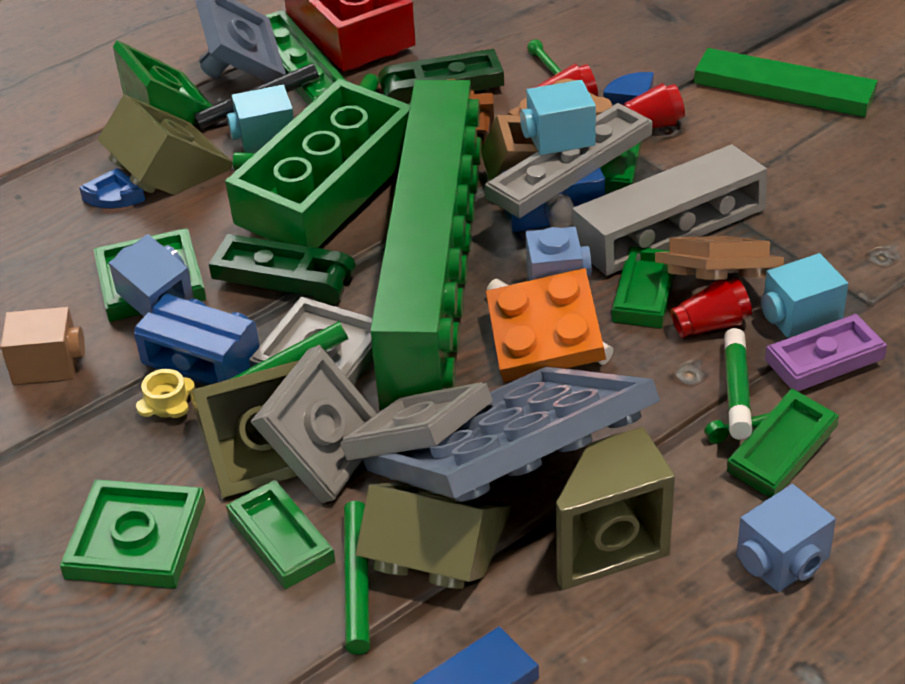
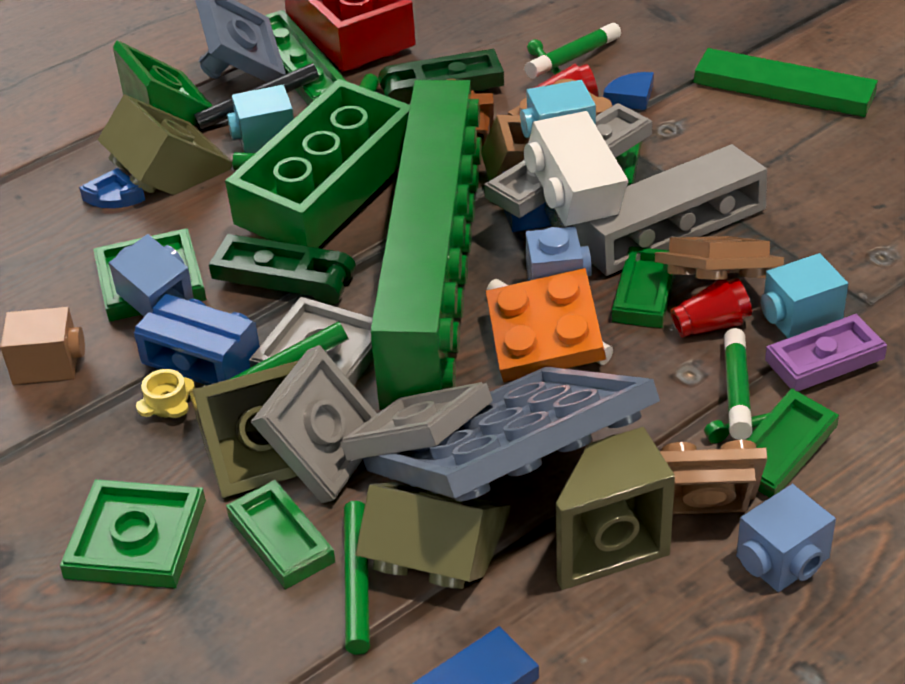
(572, 50): none -> green bar
(575, 168): none -> white brick
(659, 104): red cone -> none
(715, 478): none -> medium nougat piece

